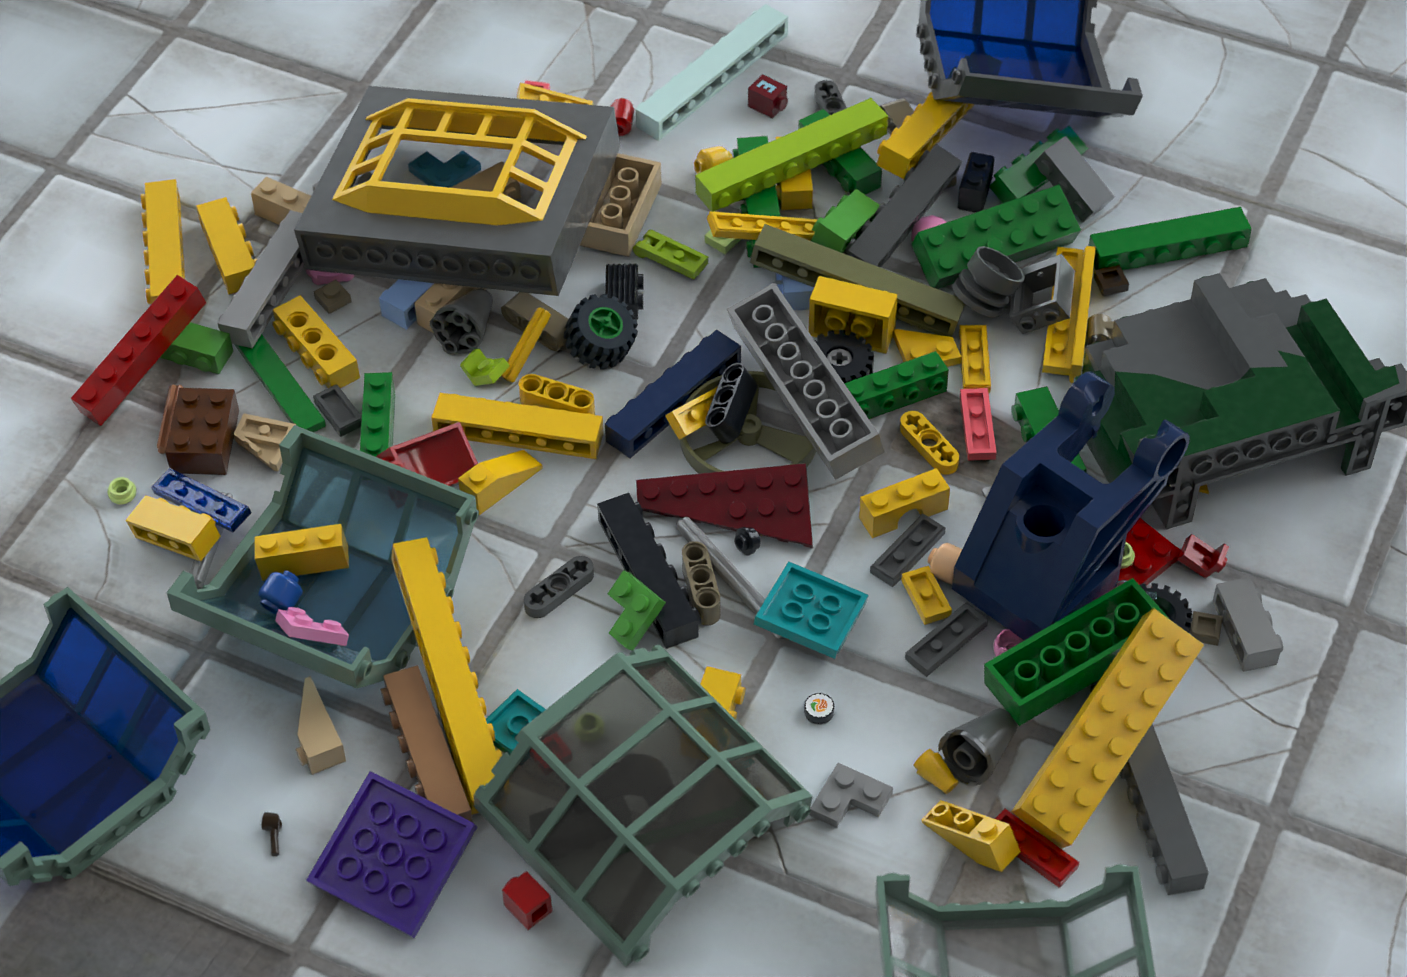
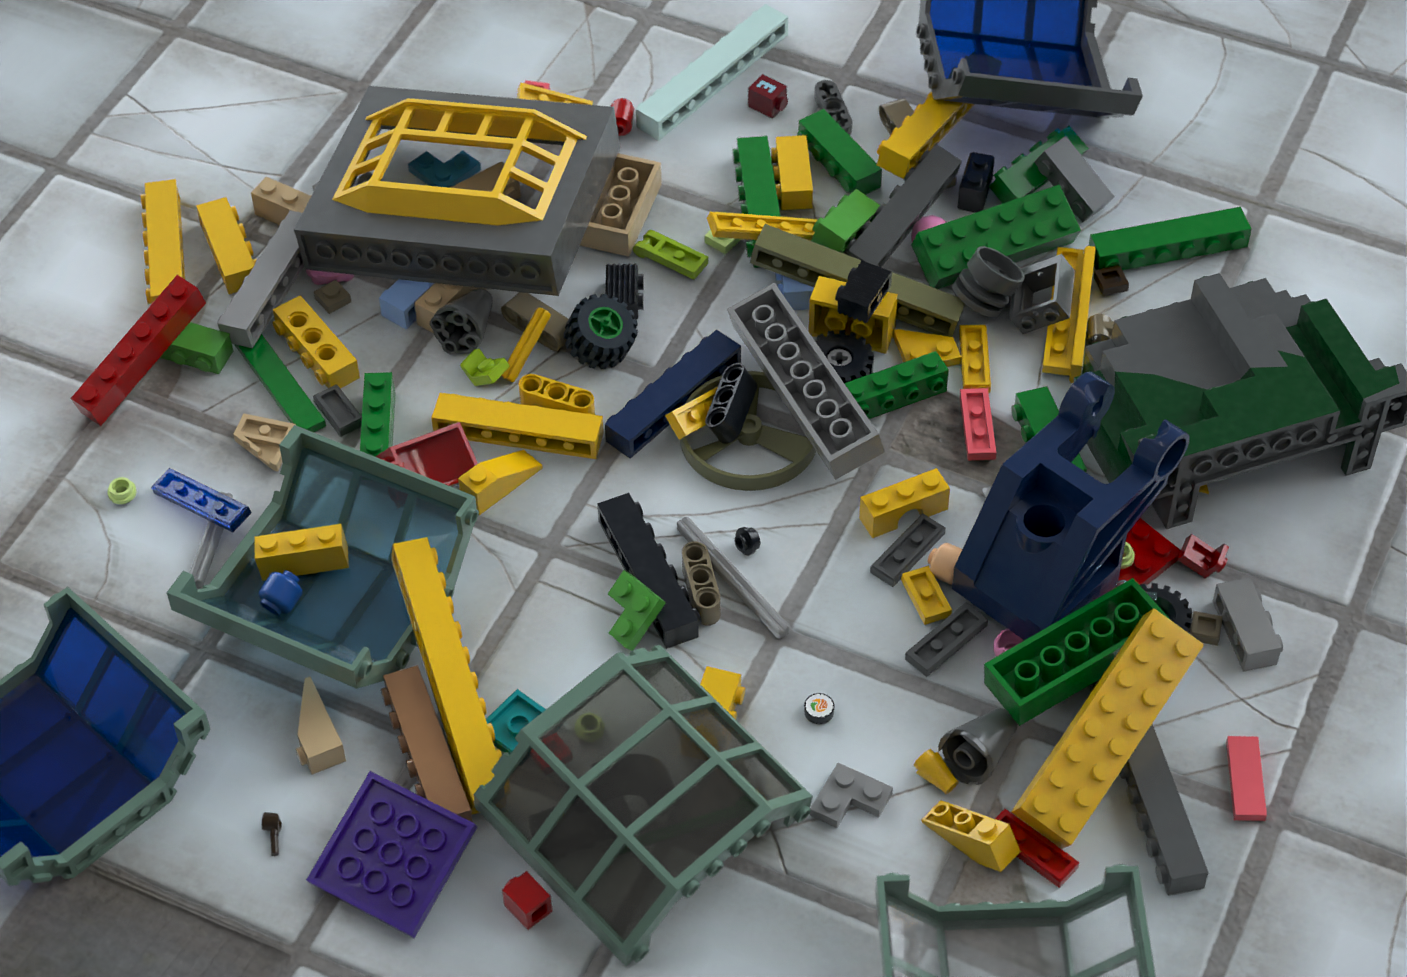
(167, 417): nougat axle -> none
(173, 527): yellow brick -> none
(202, 431): reddish brown brick -> none
(300, 625): bright pink plate -> none
(556, 598): dark grey beam -> none
(711, 157): yellow head -> none
(760, 498): dark red wing -> none
(791, 154): lime brick -> none
(811, 609): teal plate -> none
(863, 291): none -> black brick
(929, 453): yellow beam -> none
(1246, 778): none -> coral tile

